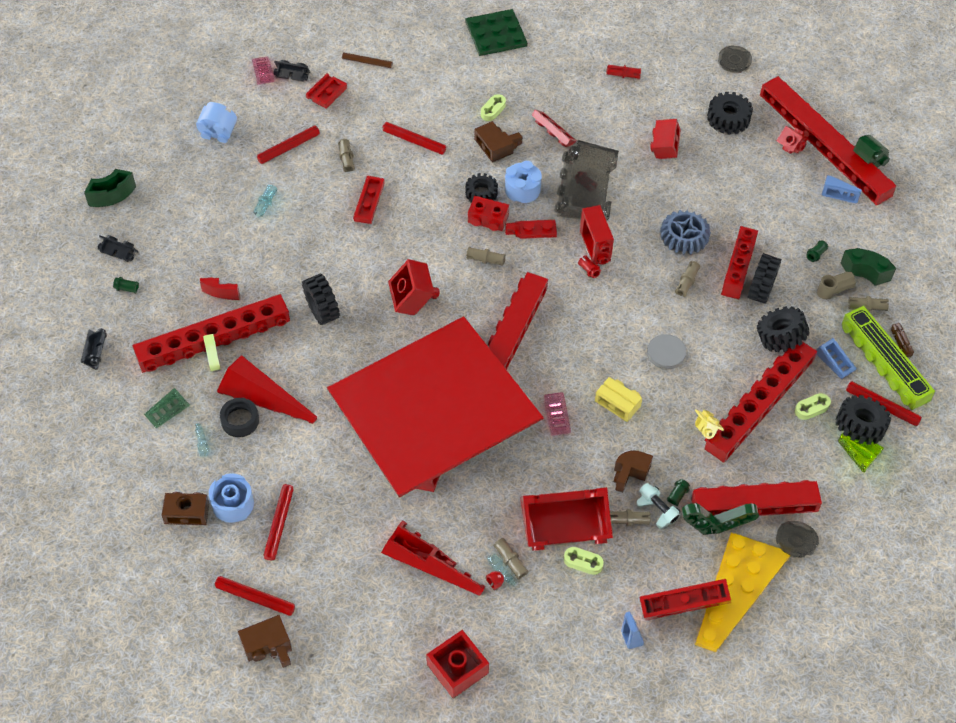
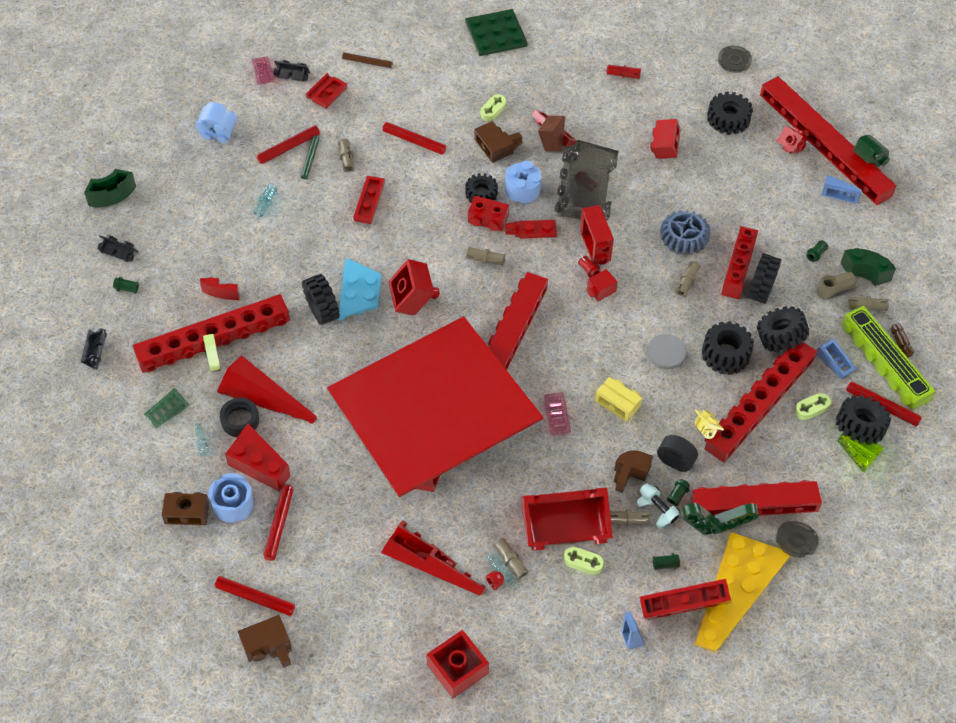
(257, 459): none -> red wedge
(310, 156): none -> dark green bar
(359, 289): none -> medium azure wing
(552, 133): none -> copper slope
(601, 285): none -> red brick
(664, 562): none -> dark green pin
(677, 453): none -> black tyre
(723, 359): none -> black tyre

